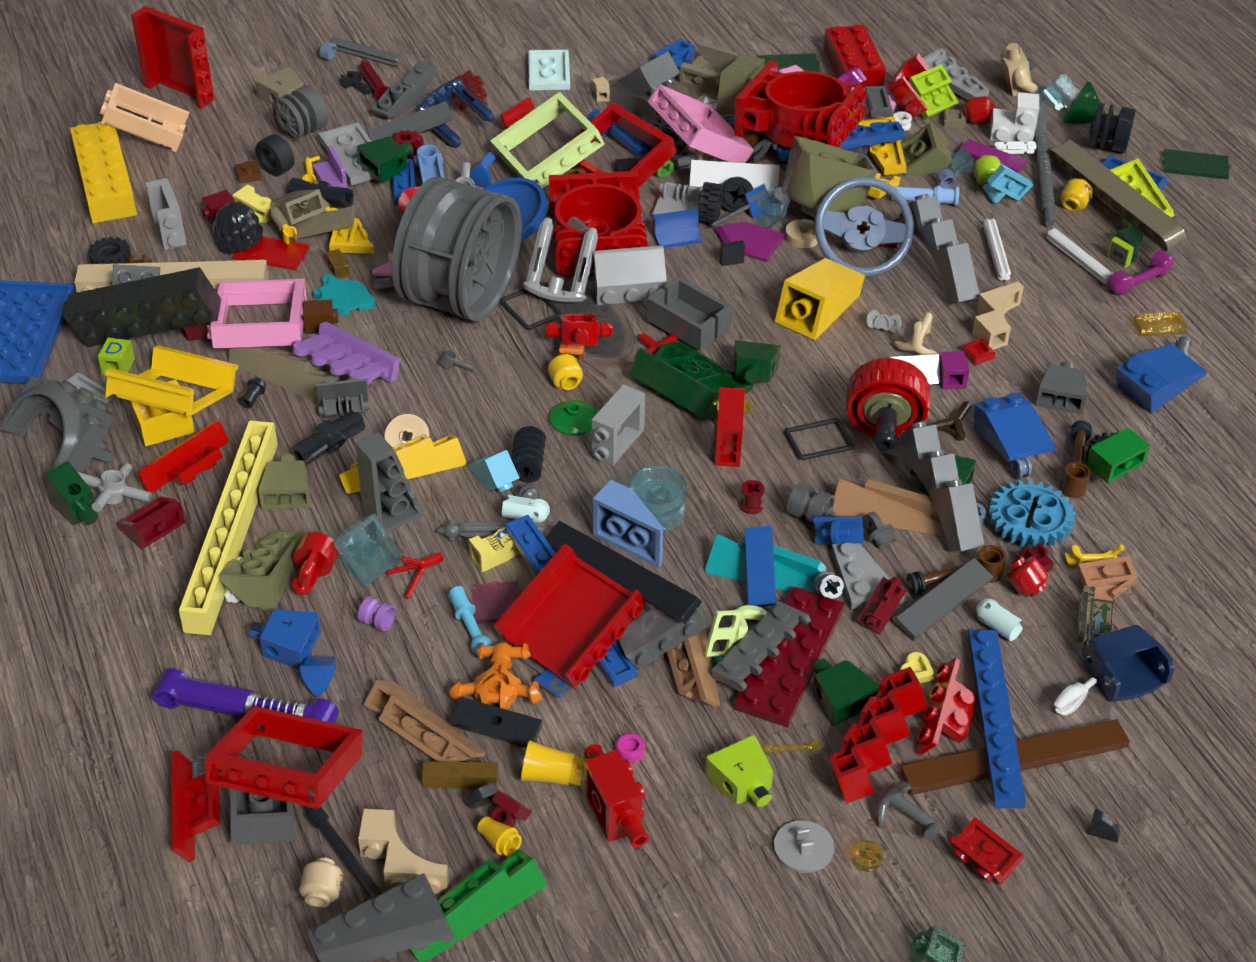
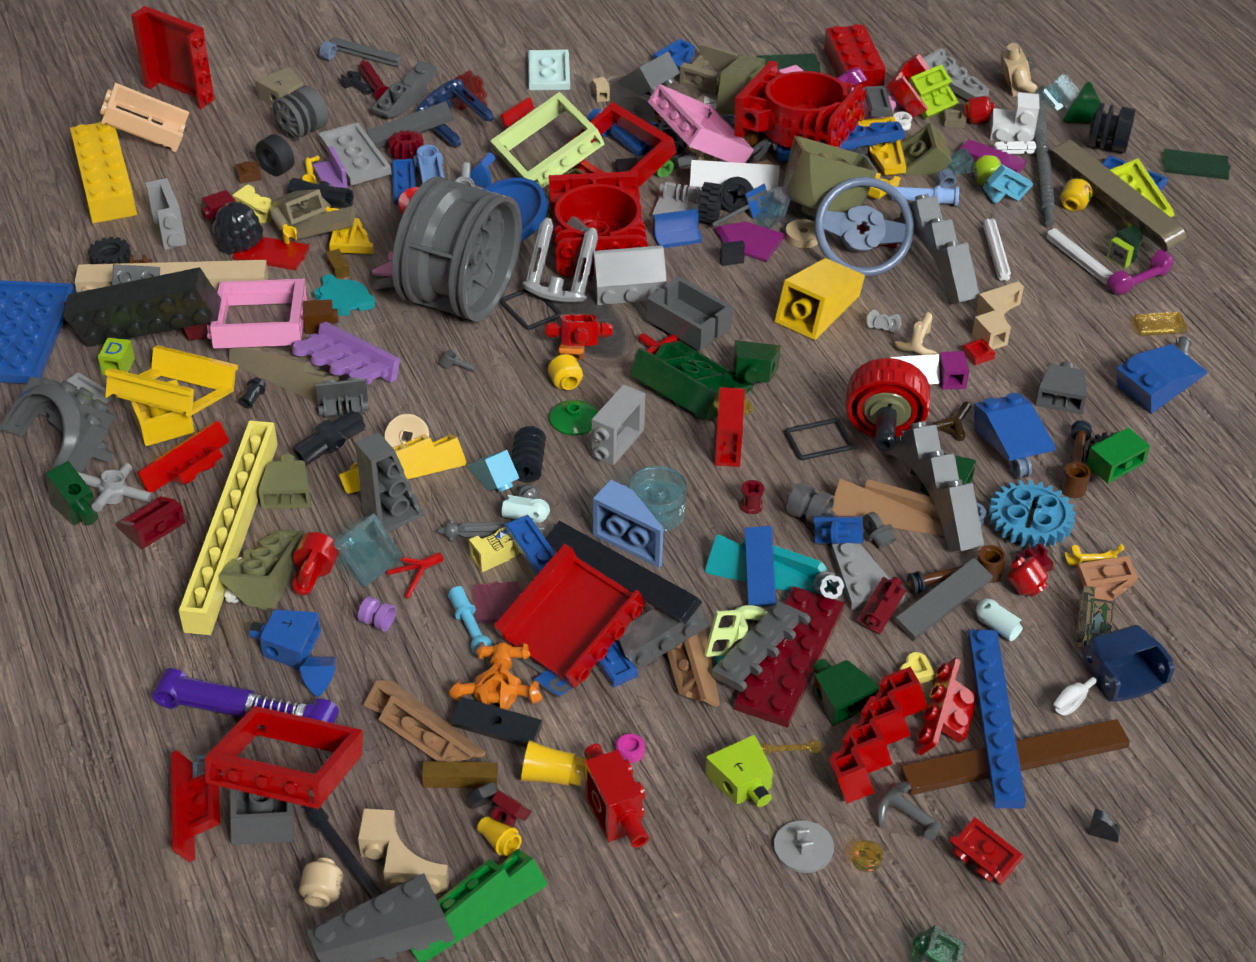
(384, 157): dark green torso -> none

